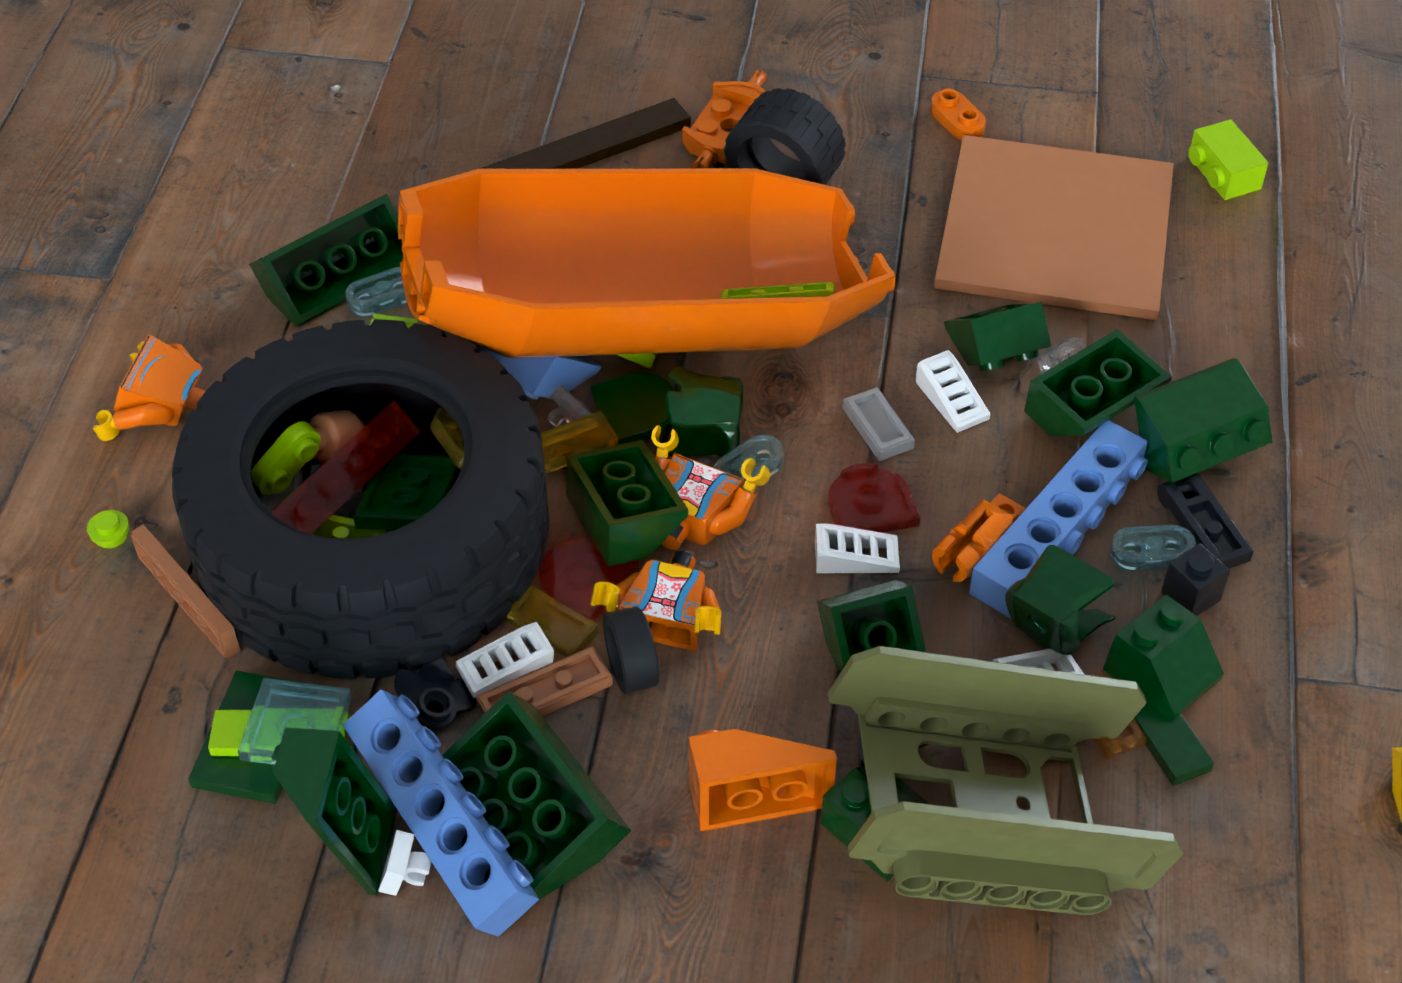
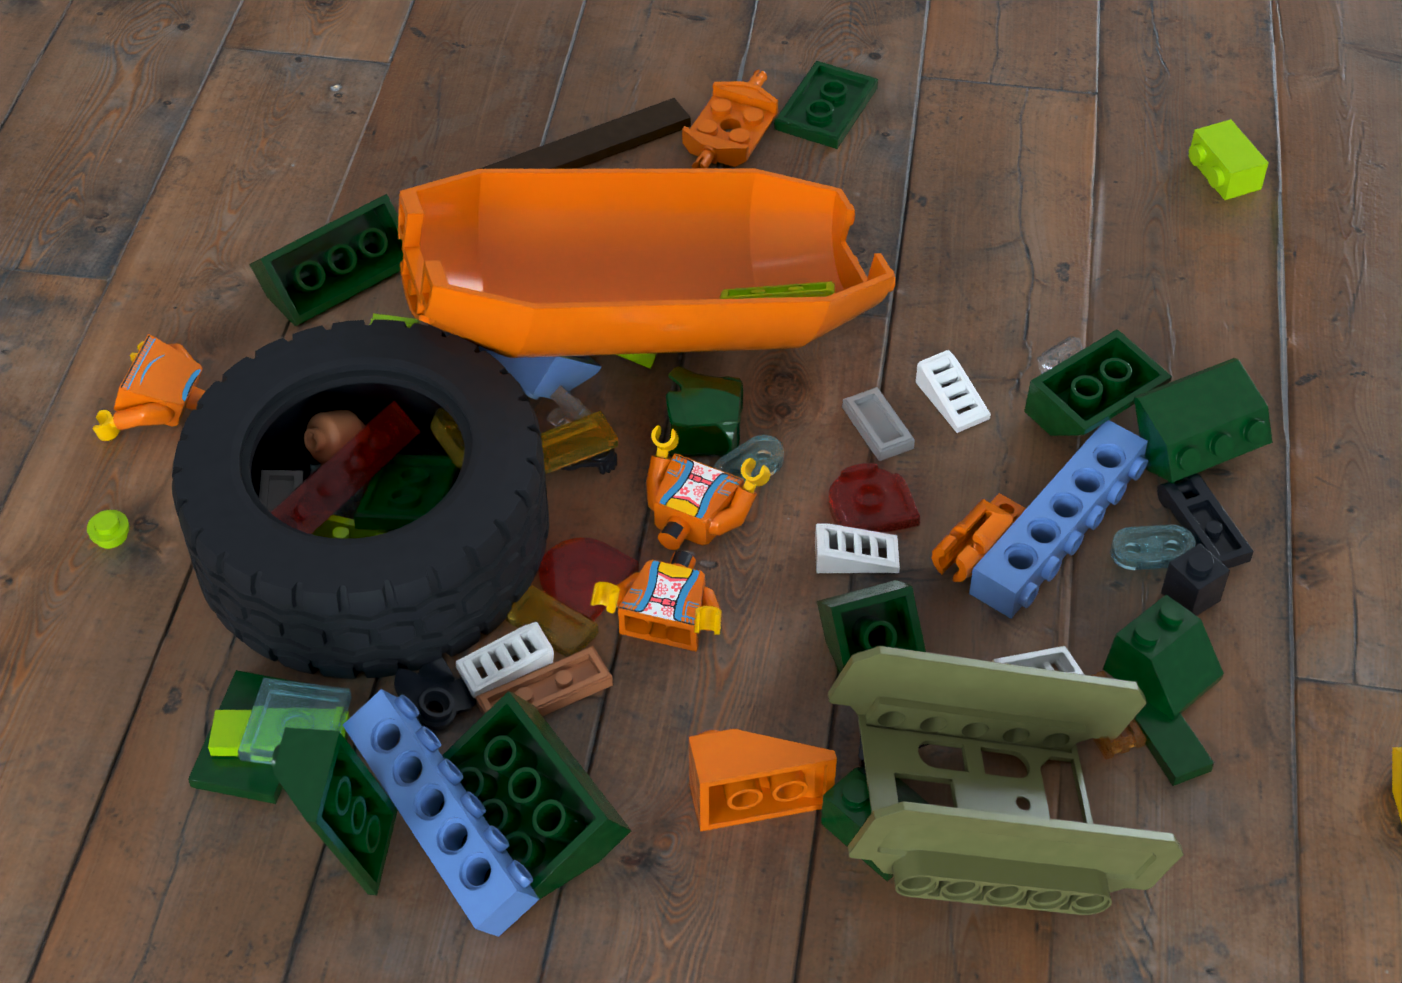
(185, 592): nougat tile -> none
(285, 458): lime plate -> none
(376, 293): clear light blue plate -> none
(403, 864): white tile -> none
(623, 500): dark green slope -> none
(631, 649): black tyre -> none
(633, 404): dark green tile -> none
(795, 122): black tyre -> none
(826, 104): none -> dark green tile
(957, 114): orange plate -> none
(1000, 334): dark green slope -> none
(1052, 601): dark green piece -> none
(1057, 227): nougat tile -> none

